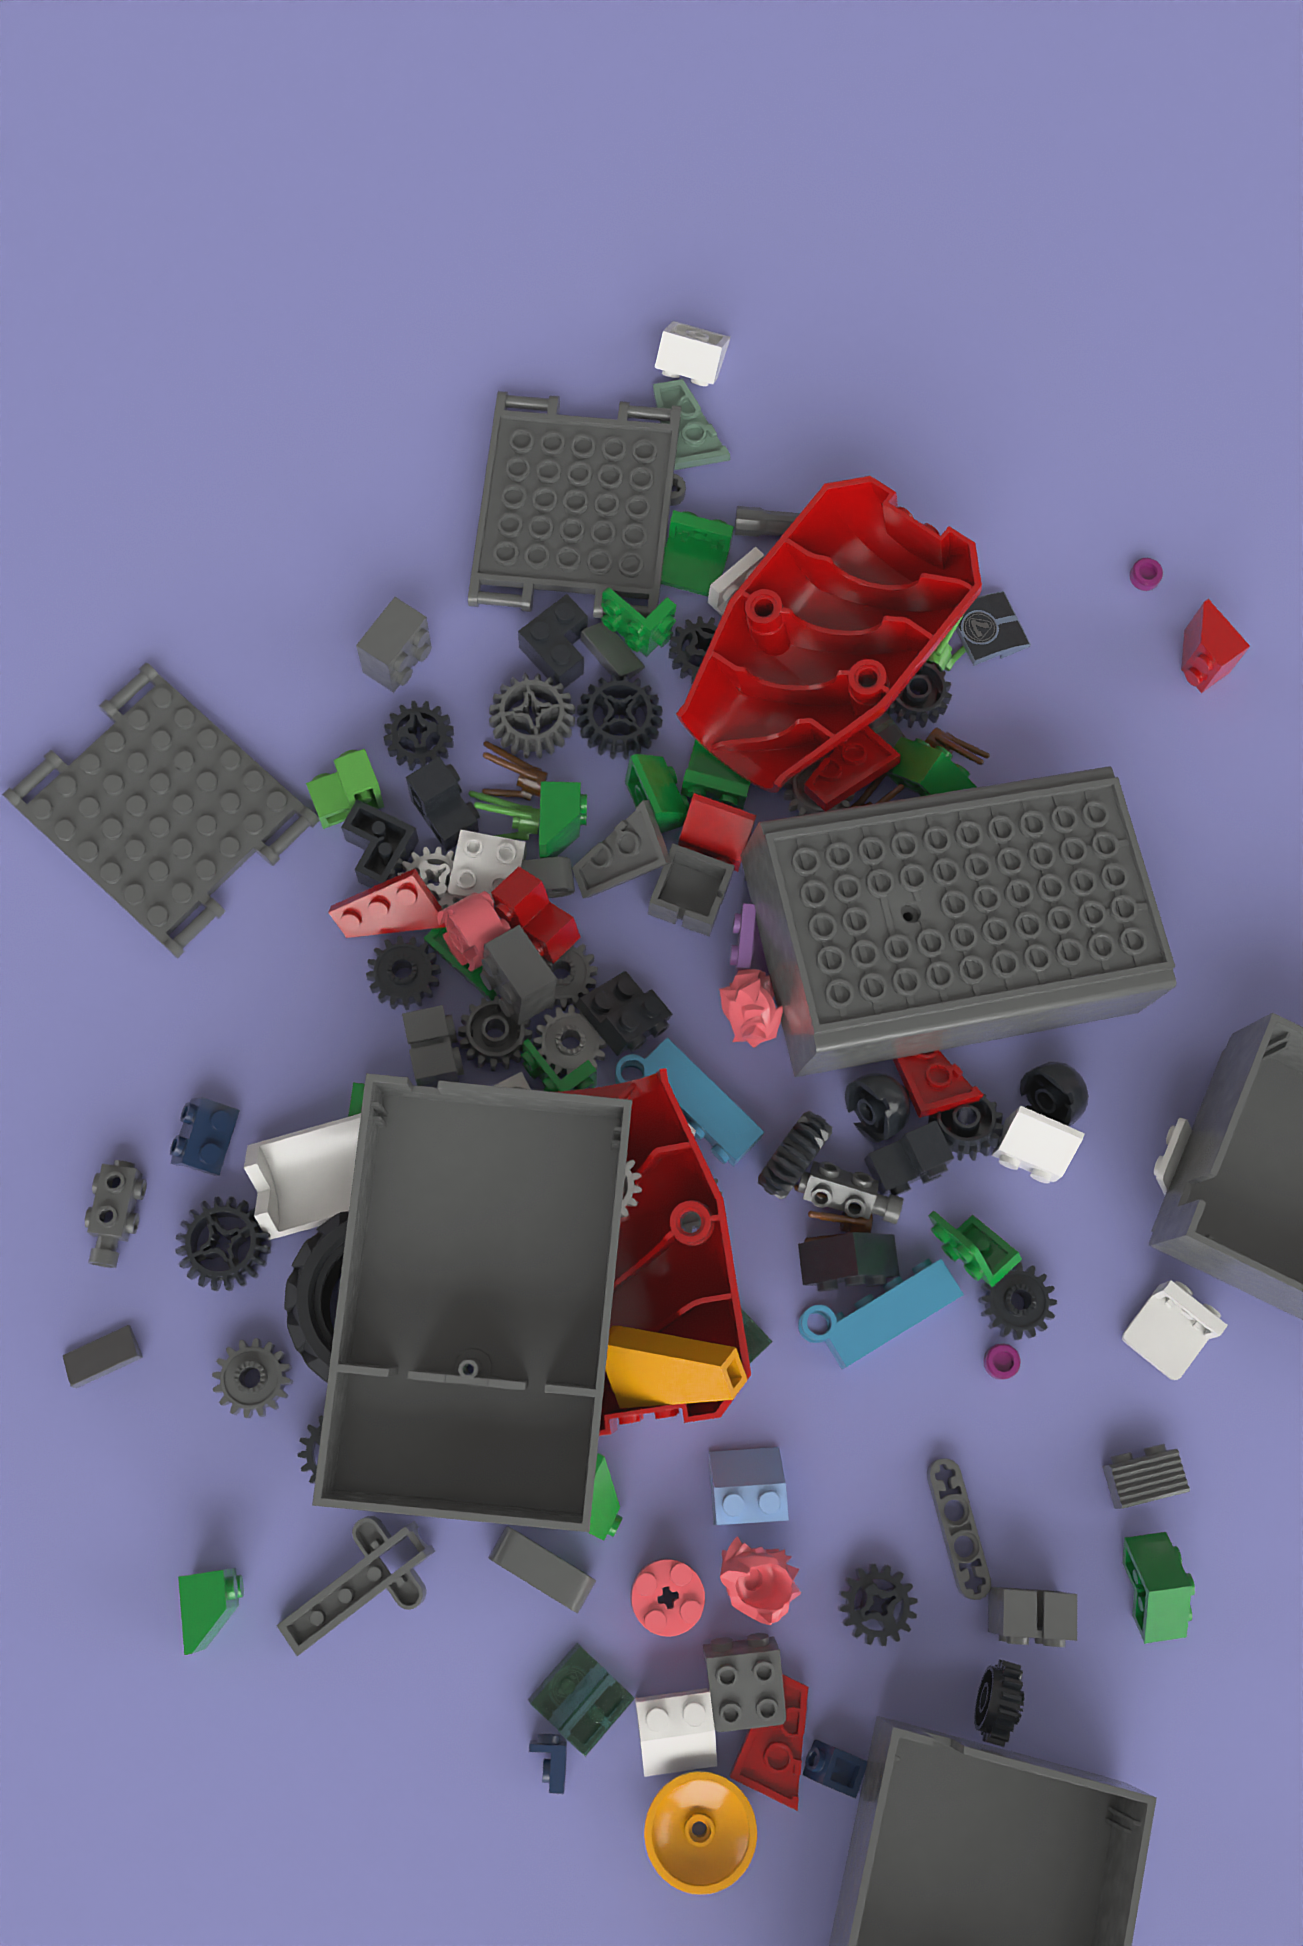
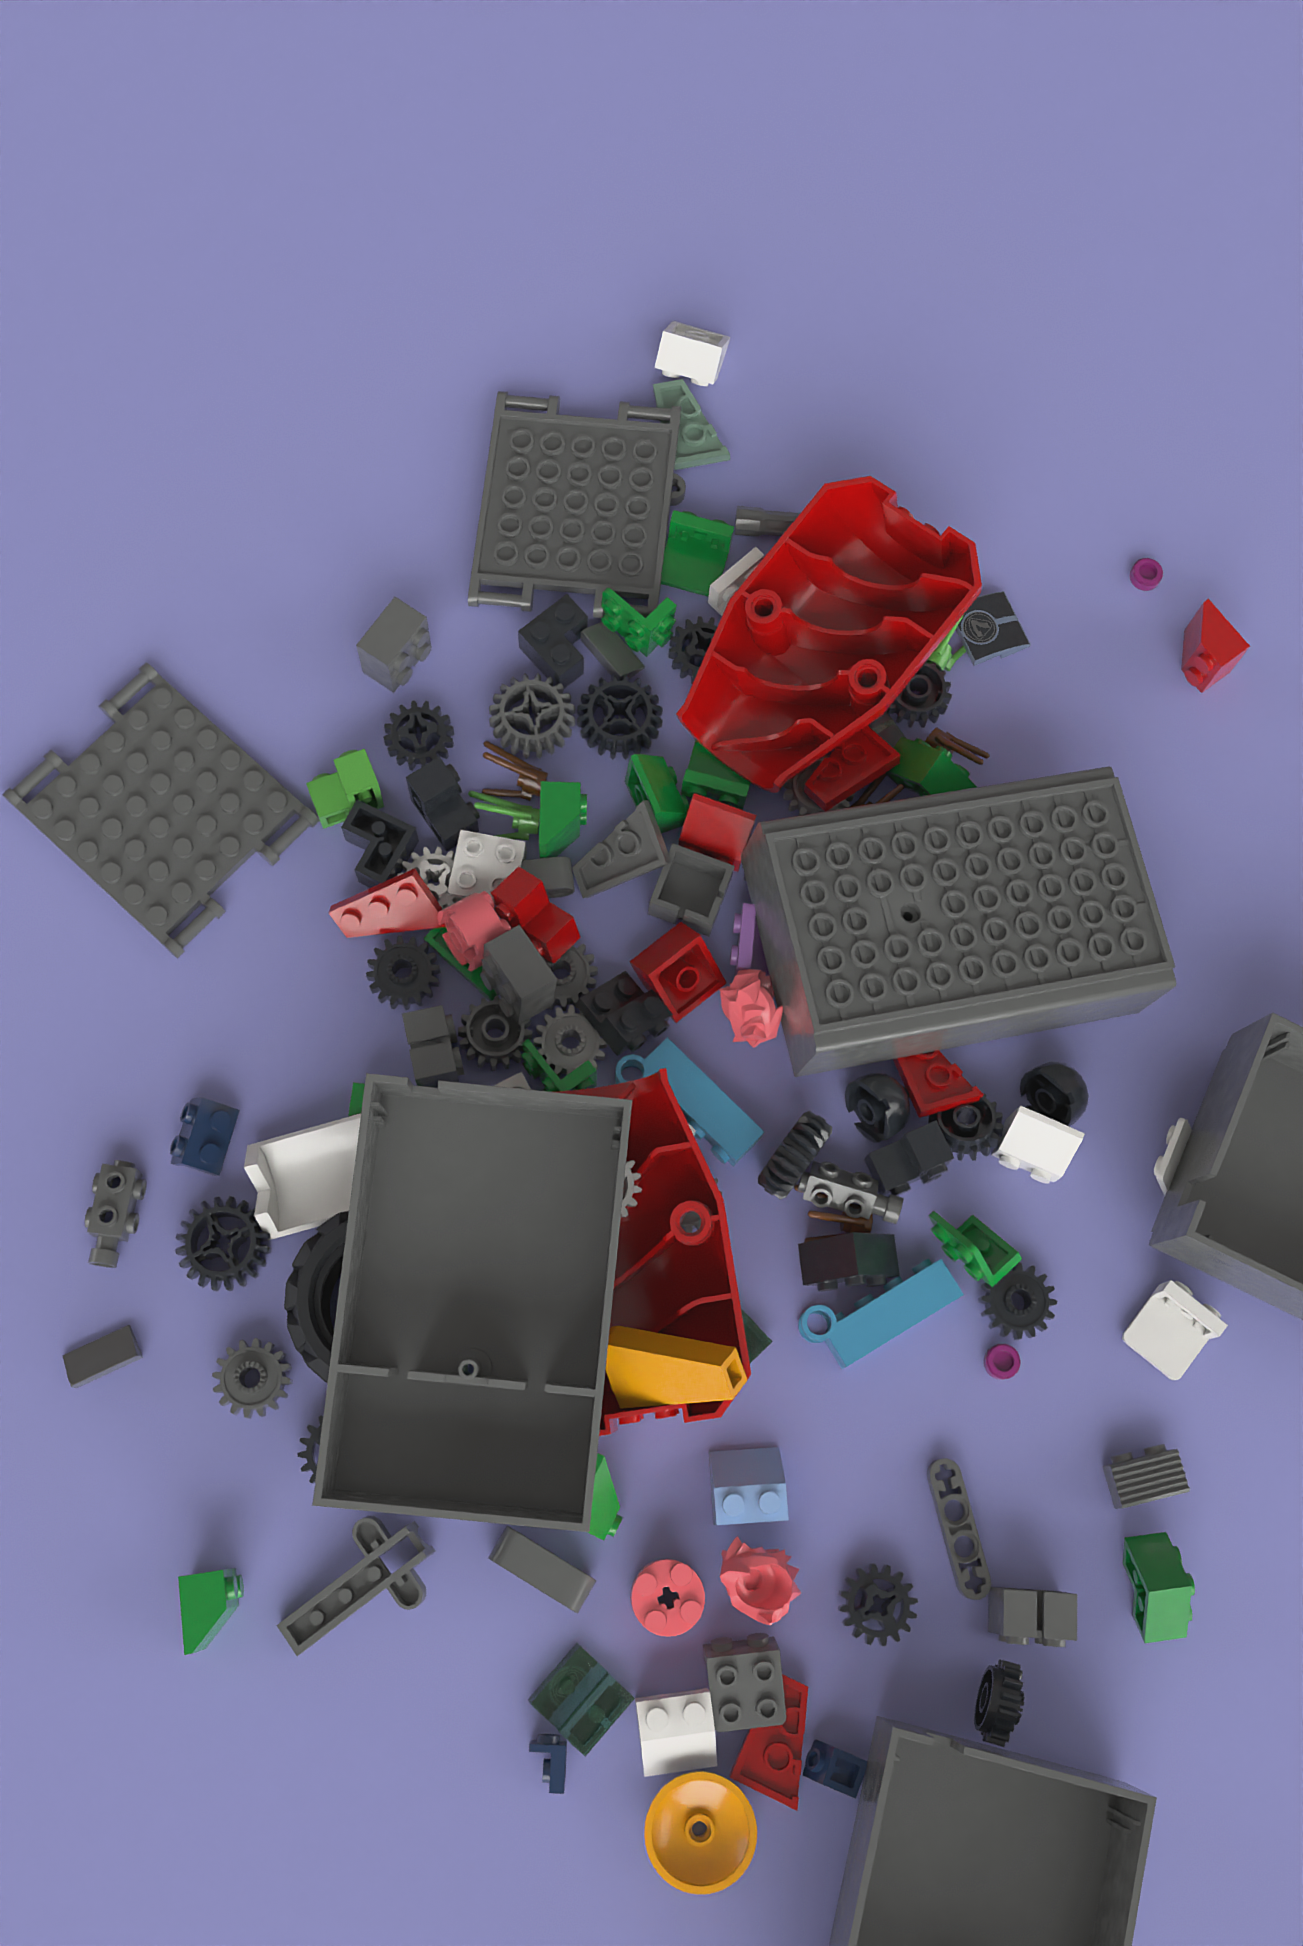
(679, 970): none -> red slope

